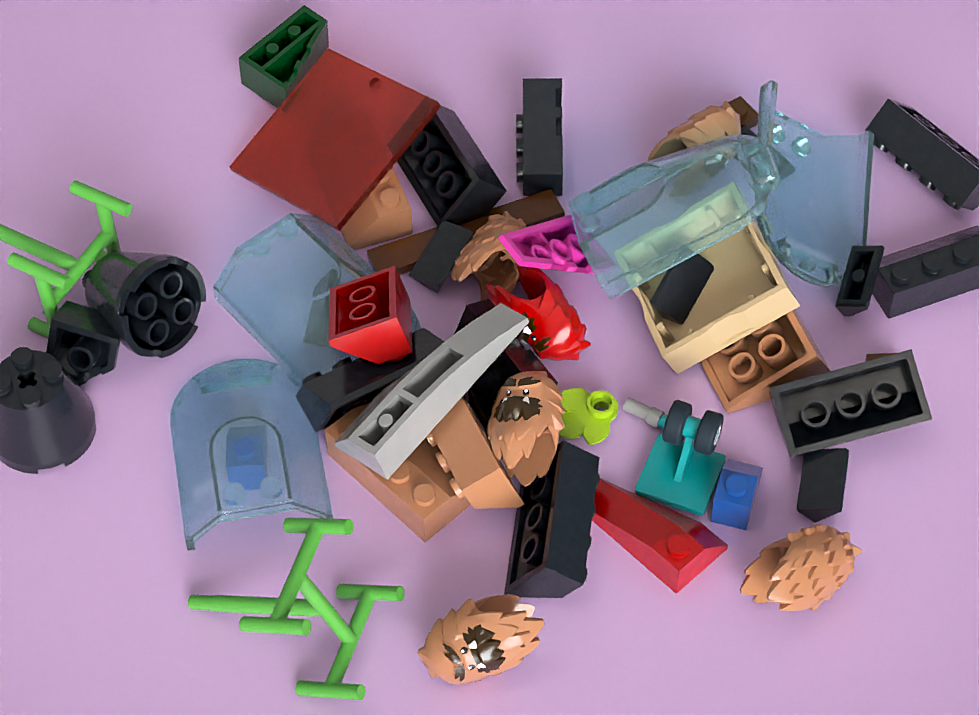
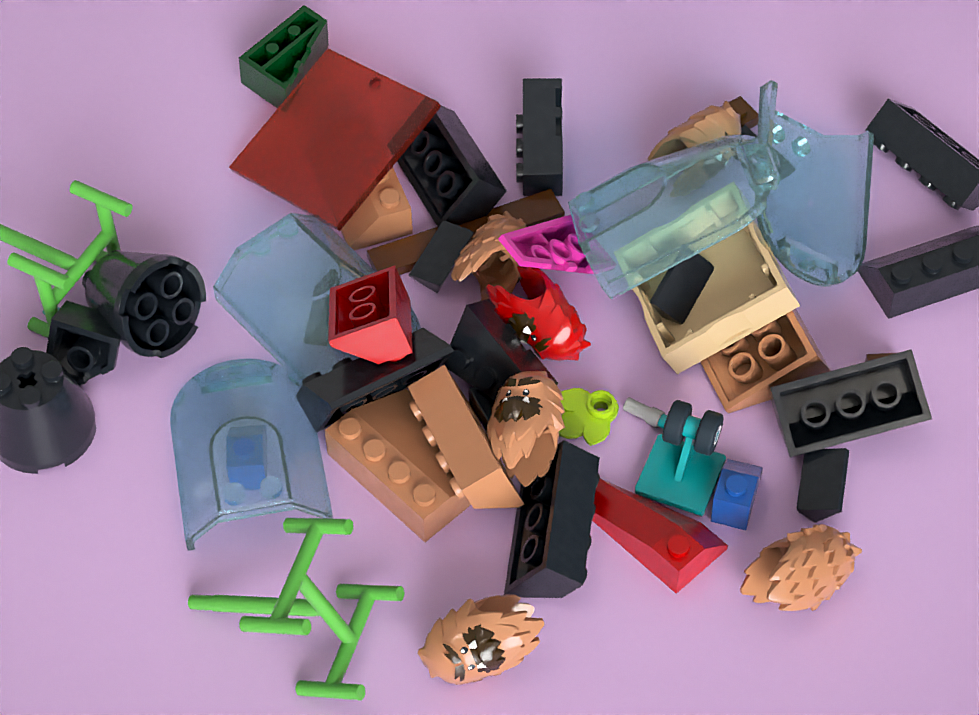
(422, 396): light grey wedge -> none
(859, 279): black slope -> none

